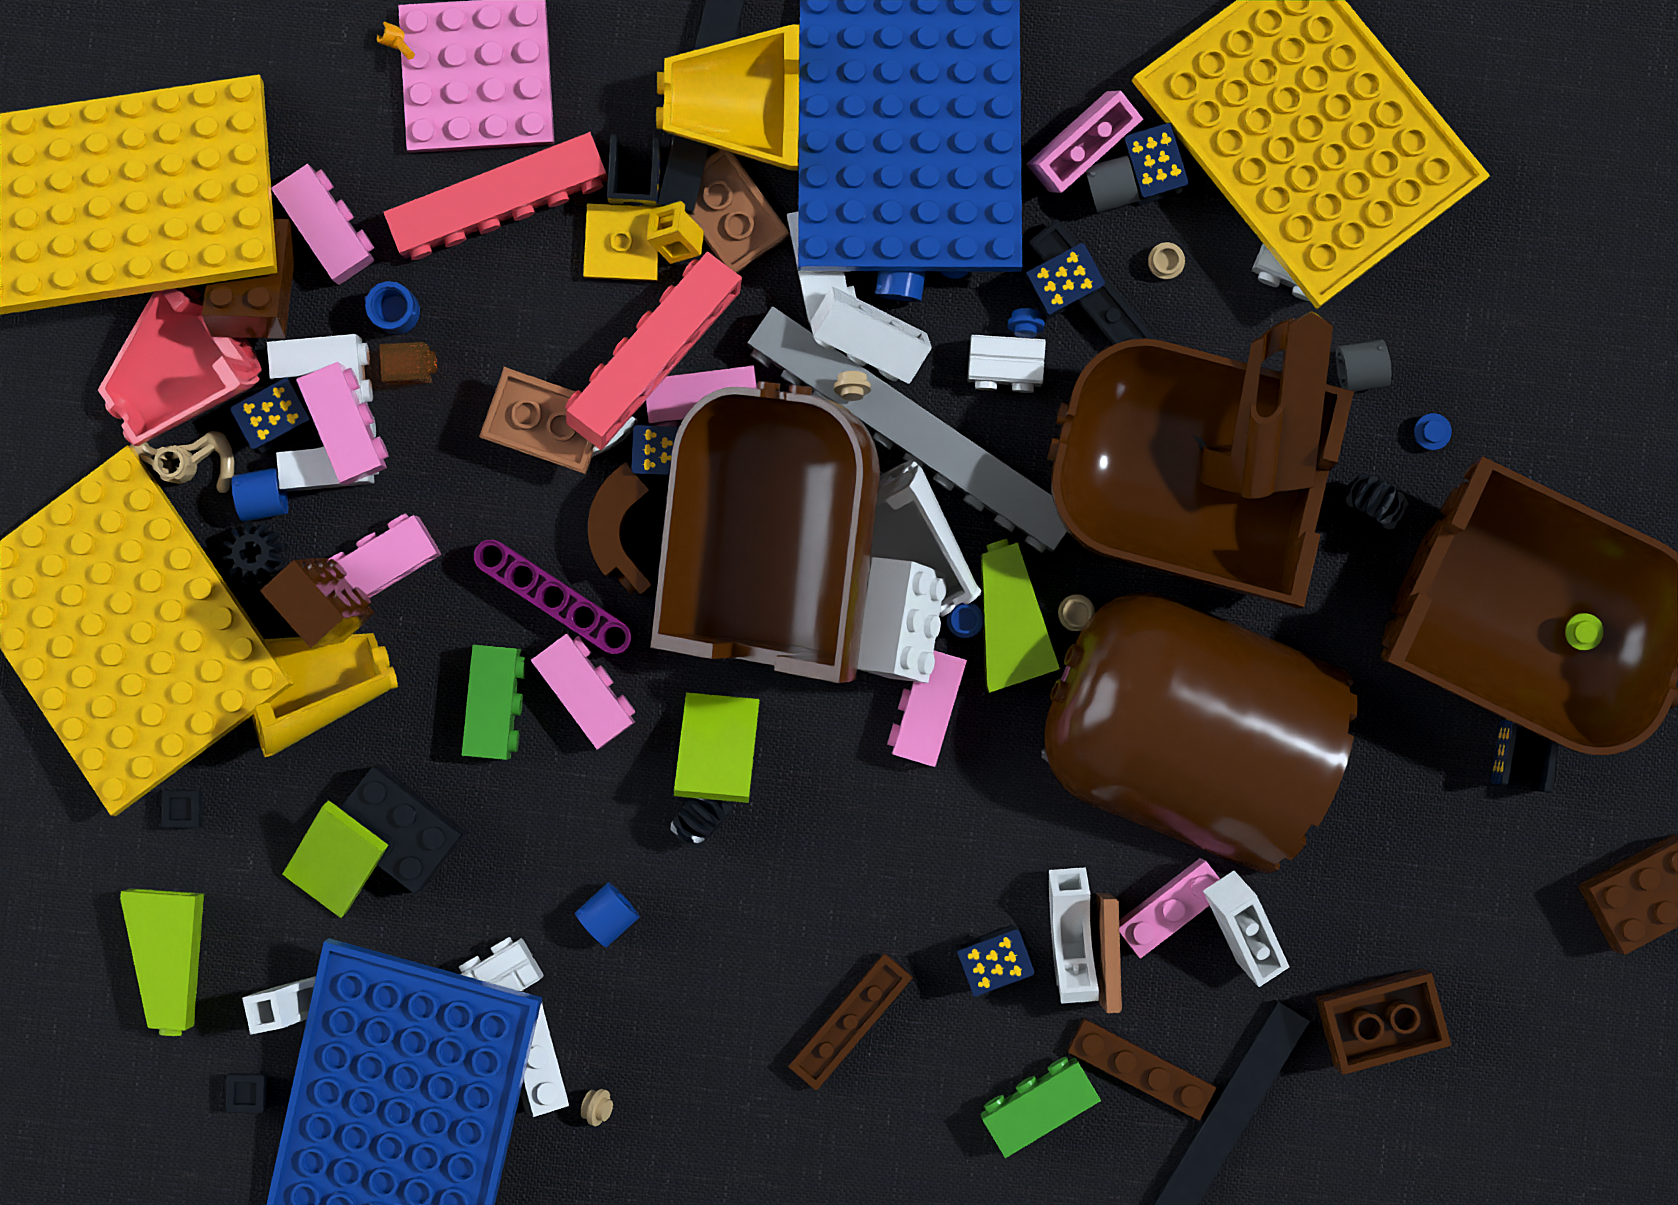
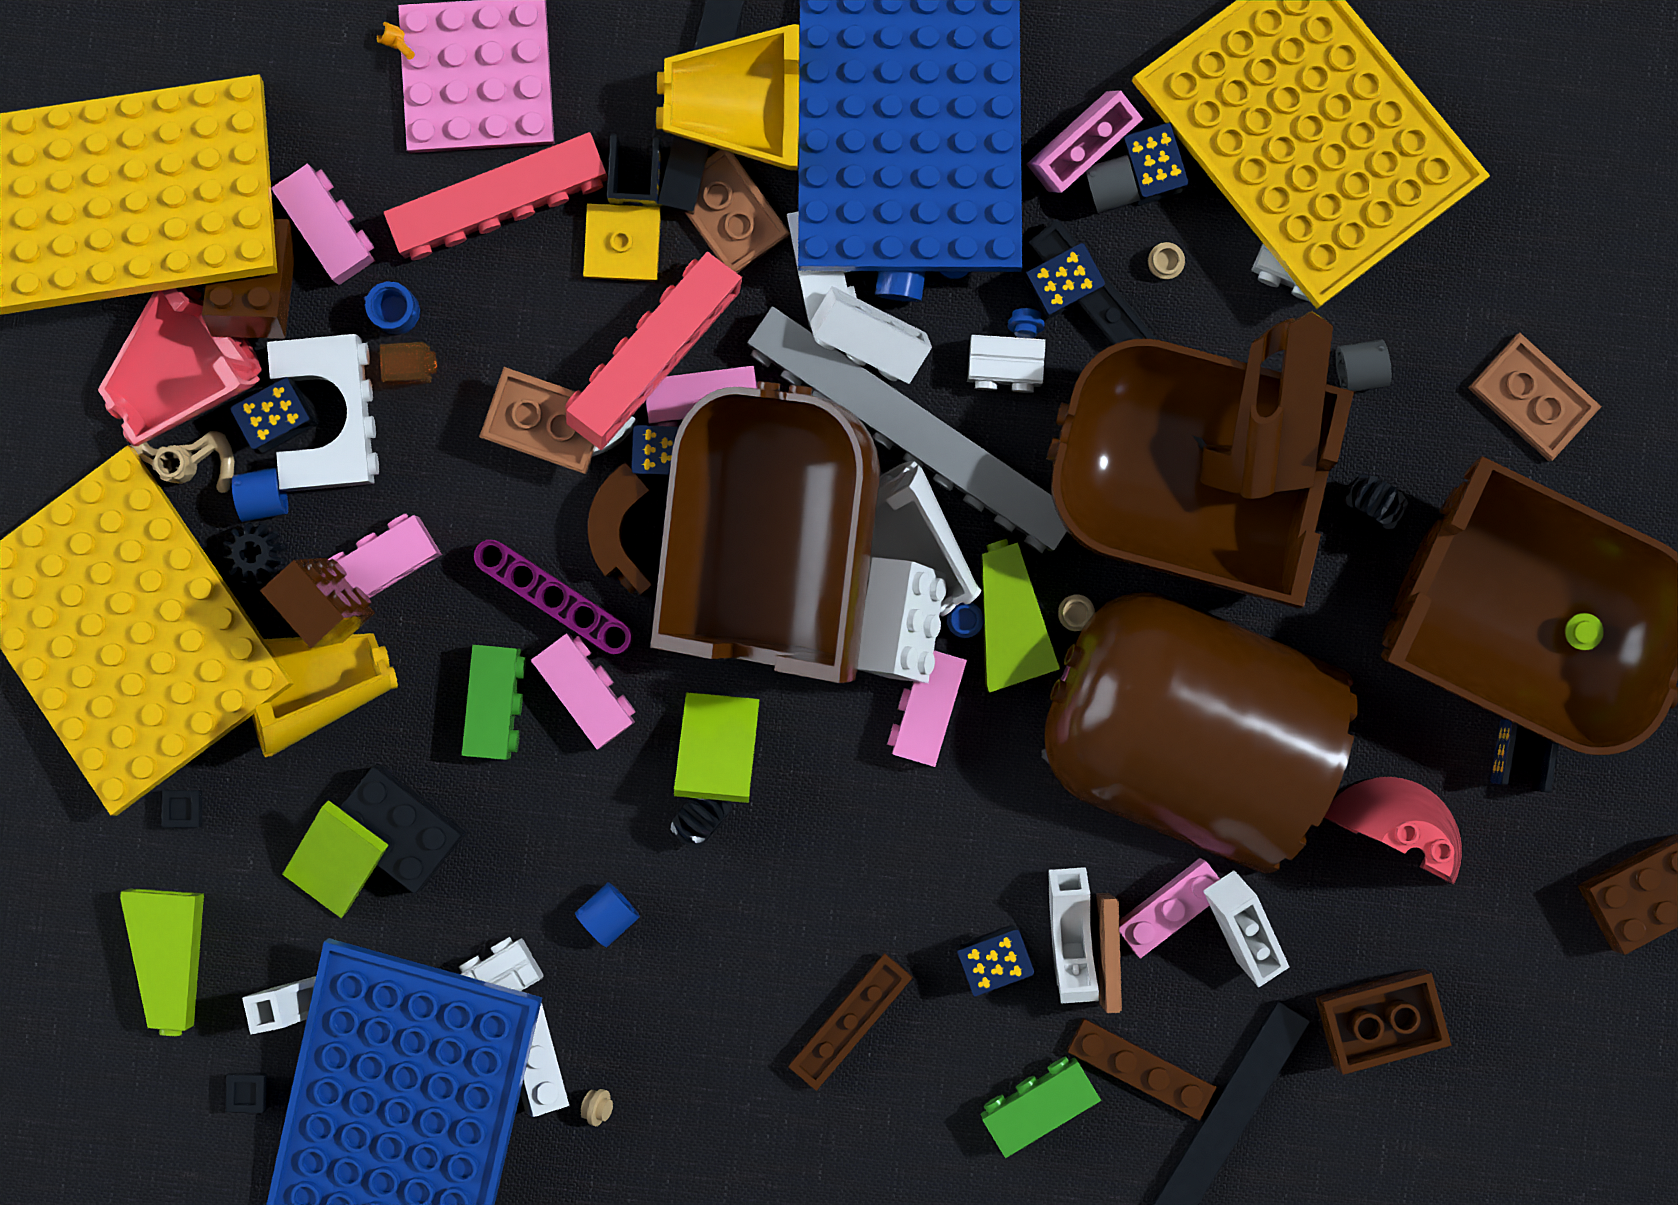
(343, 422): bright pink brick -> none
(674, 233): yellow brick -> none
(852, 385): tan plate -> none
(1403, 818): none -> coral cone
(1432, 431): blue plate -> none
(1534, 397): none -> nougat tile

